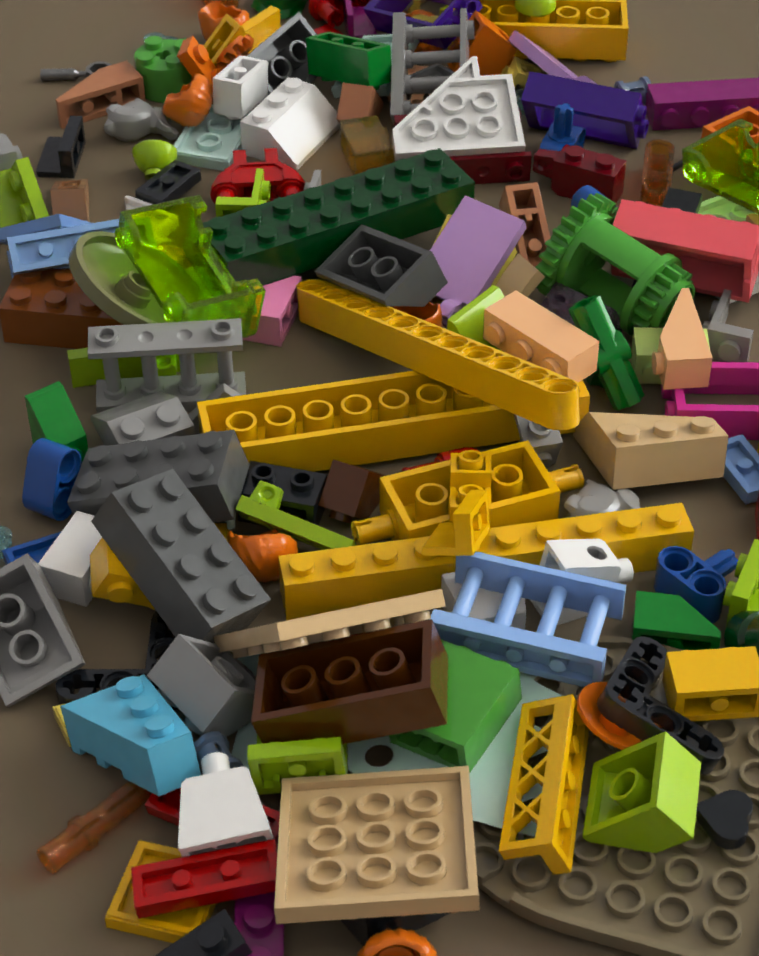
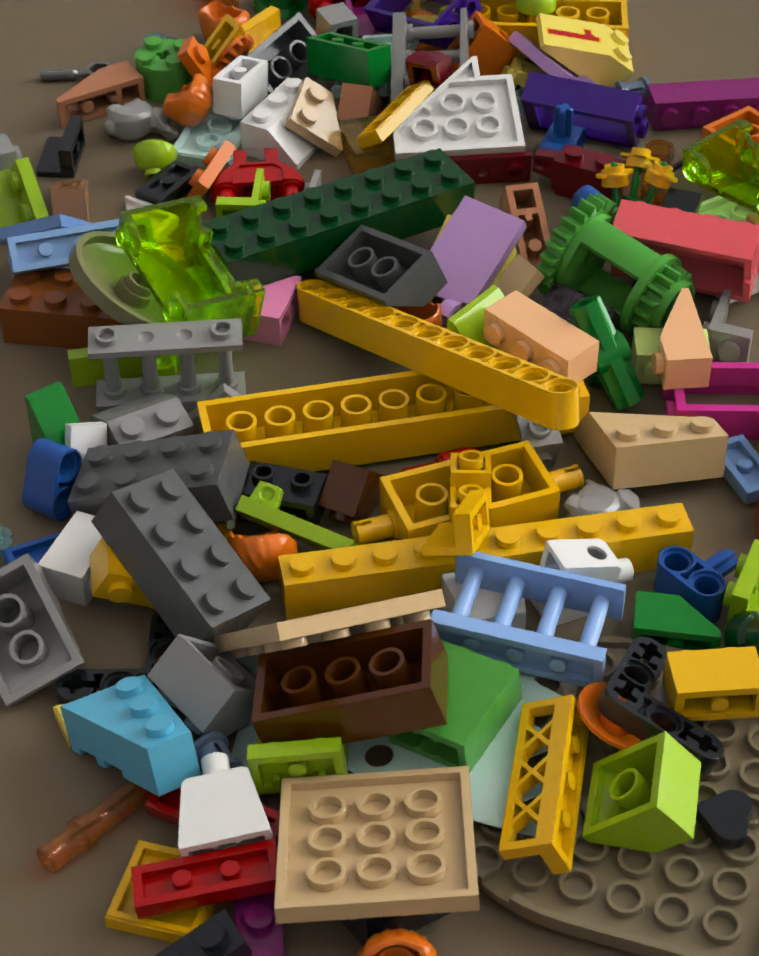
(85, 436): none -> white tile
(215, 162): none -> orange plate
(315, 117): none -> tan wing
(336, 19): none -> light grey brick
(394, 114): none -> yellow tile
(429, 66): none -> dark red slope
(586, 48): none -> light yellow slope
(639, 160): none -> yellow plant

